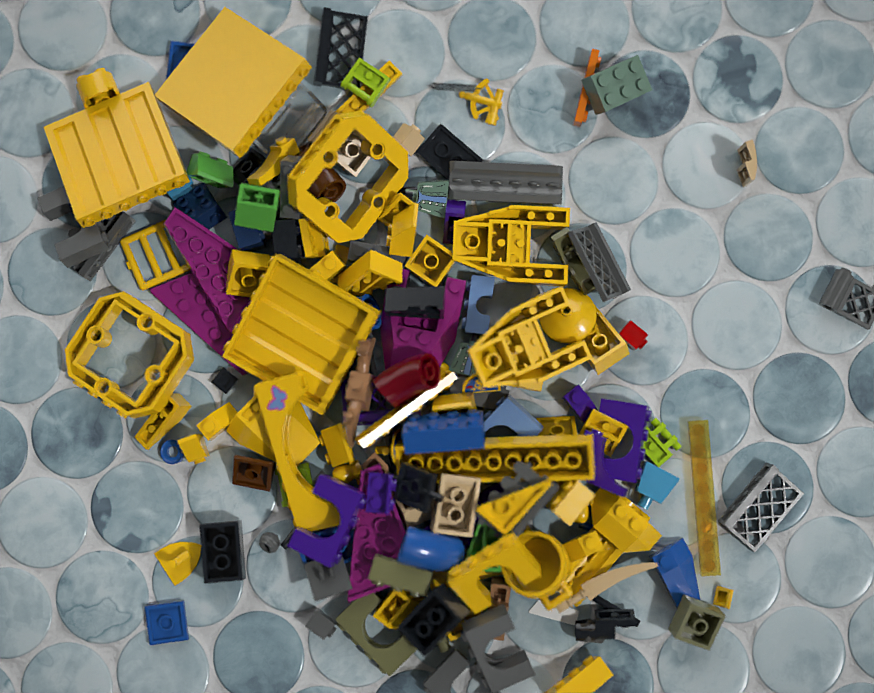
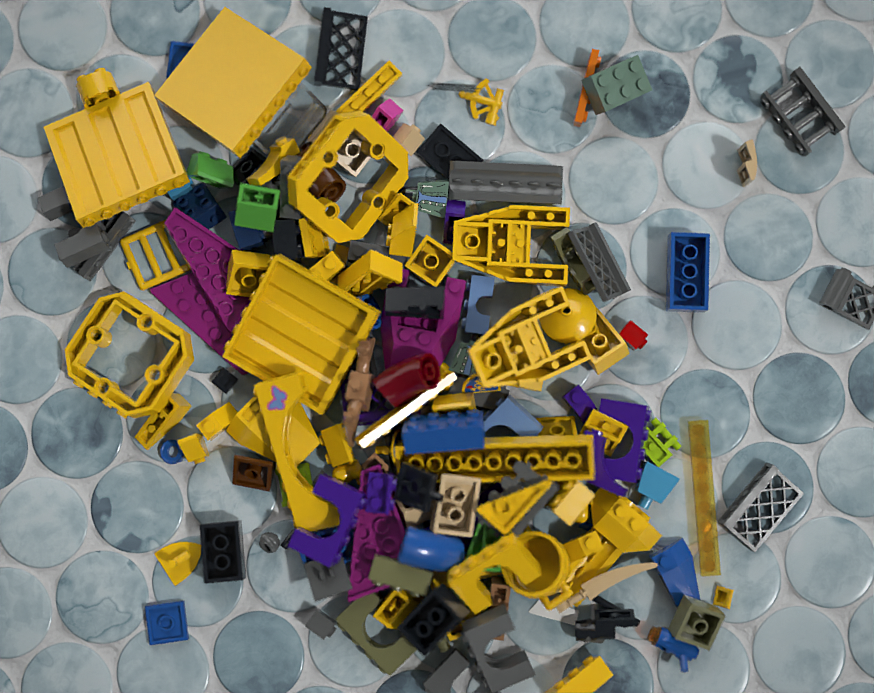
(369, 77): lime plate -> none
(387, 114): none -> dark pink slope
(665, 641): none -> blue piece
(688, 272): none -> blue brick
(809, 94): none -> dark grey fence

